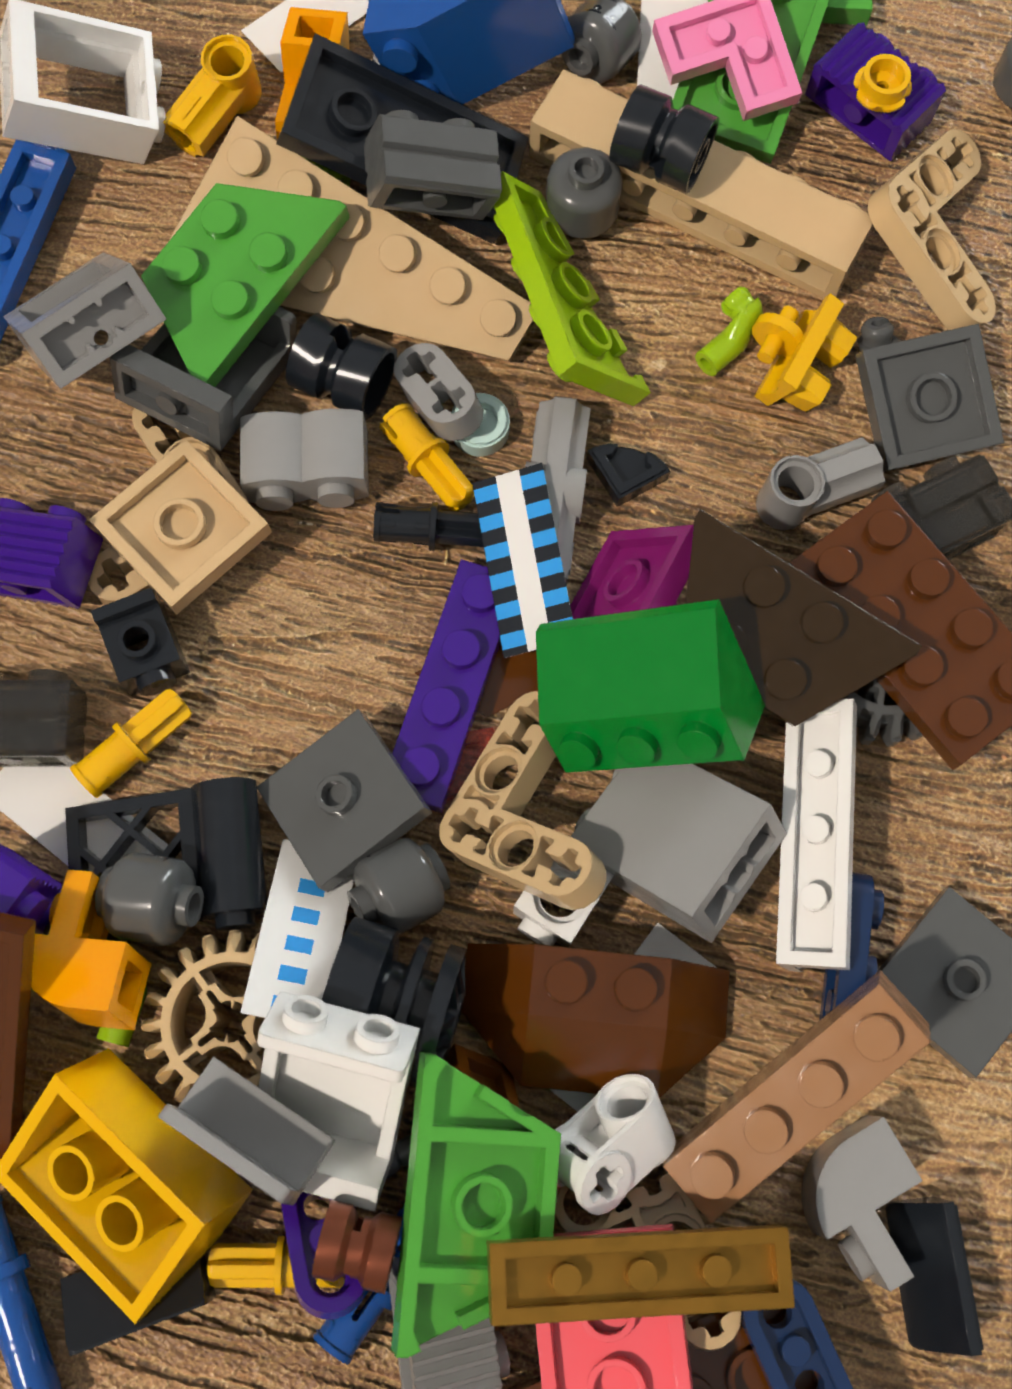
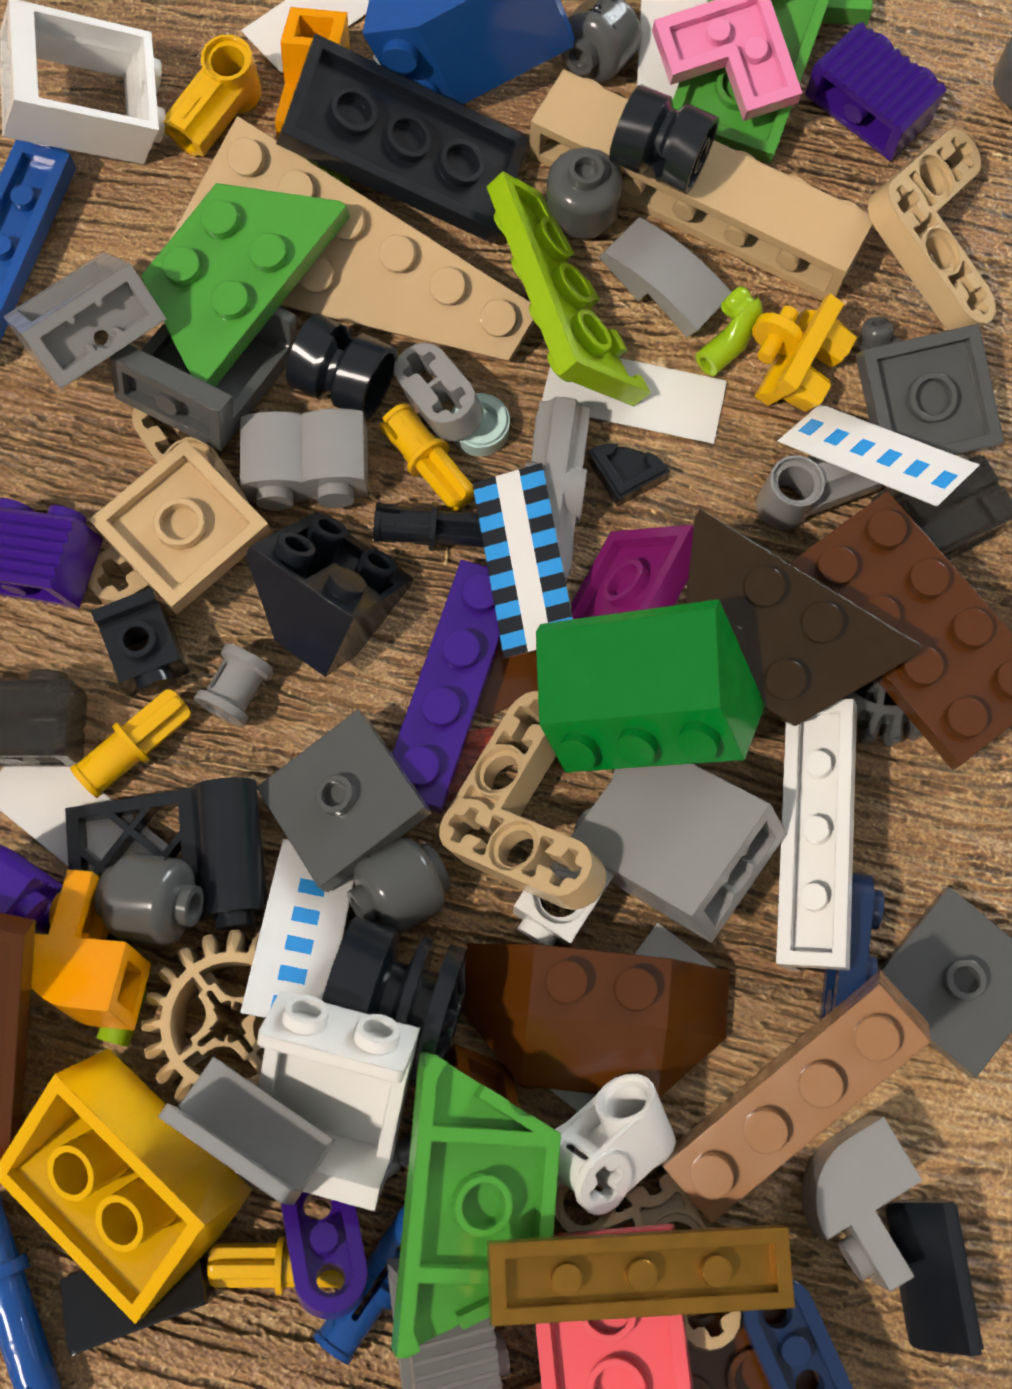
(234, 685): none -> light grey bush
(324, 590): none -> black slope
(357, 1246): copper wheel -> none
(432, 166): dark grey brick -> none
(660, 266): none -> light grey slope
(678, 401): none -> white sticker
(879, 454): none -> white sticker
(883, 83): yellow plate -> none

